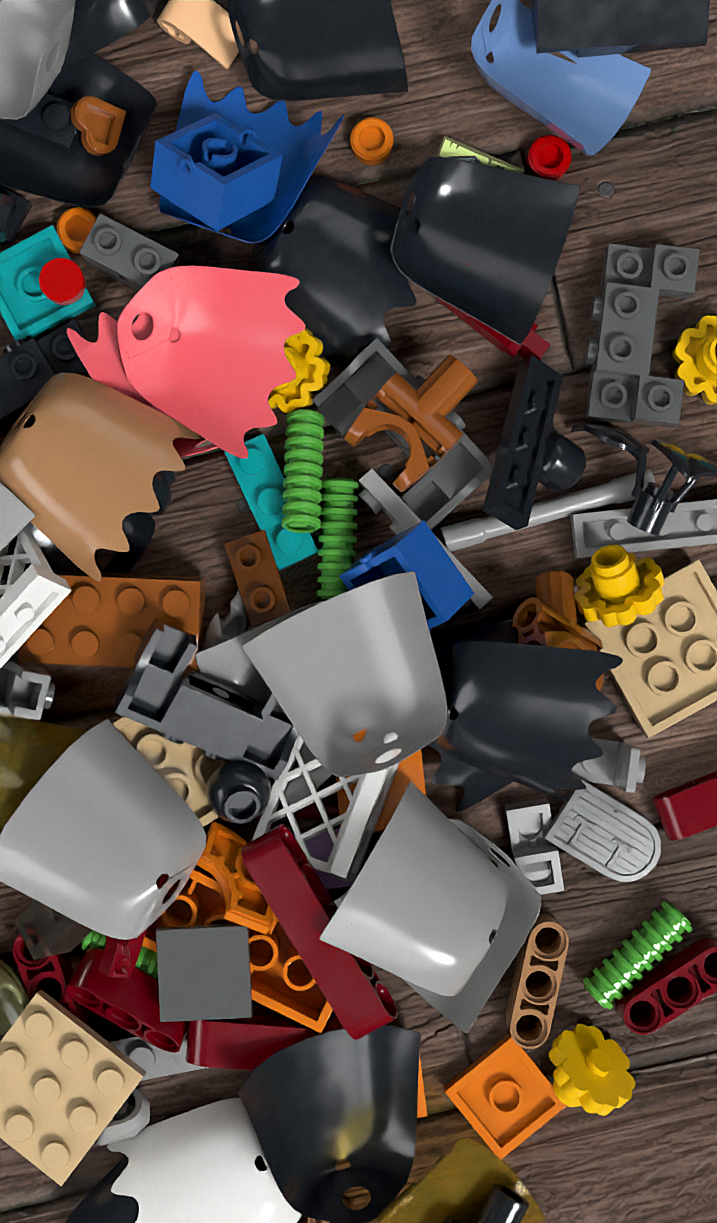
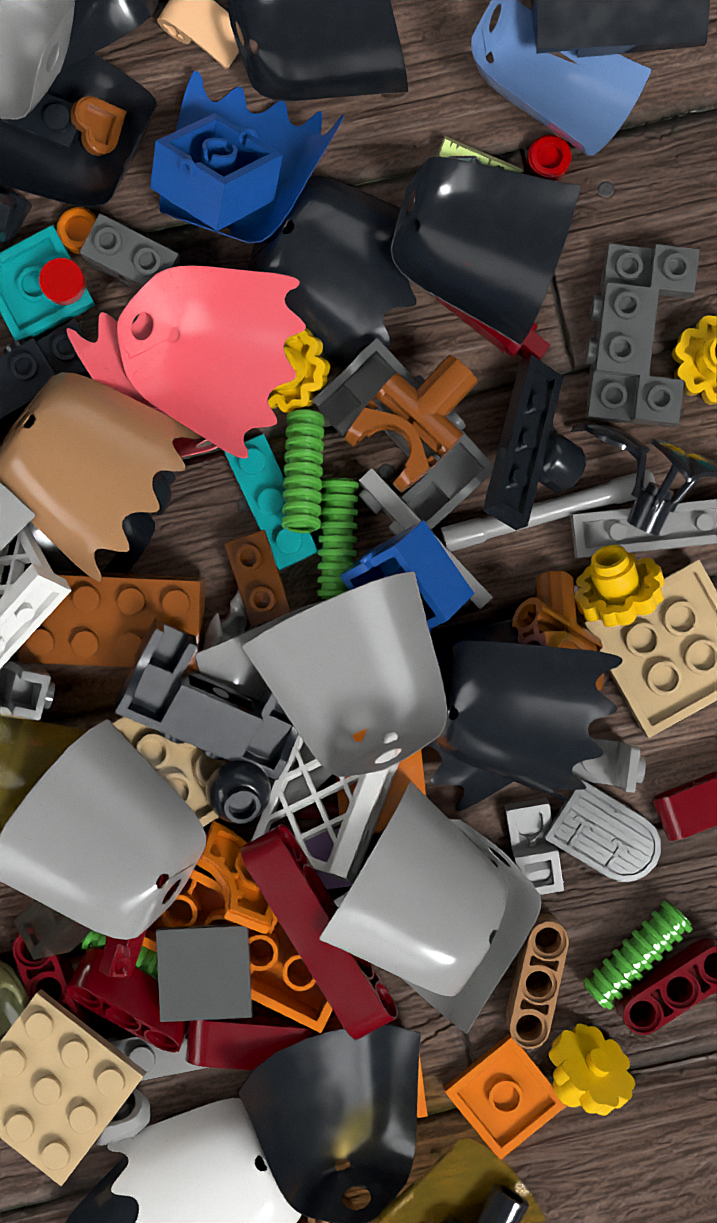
(371, 141): orange tile -> none

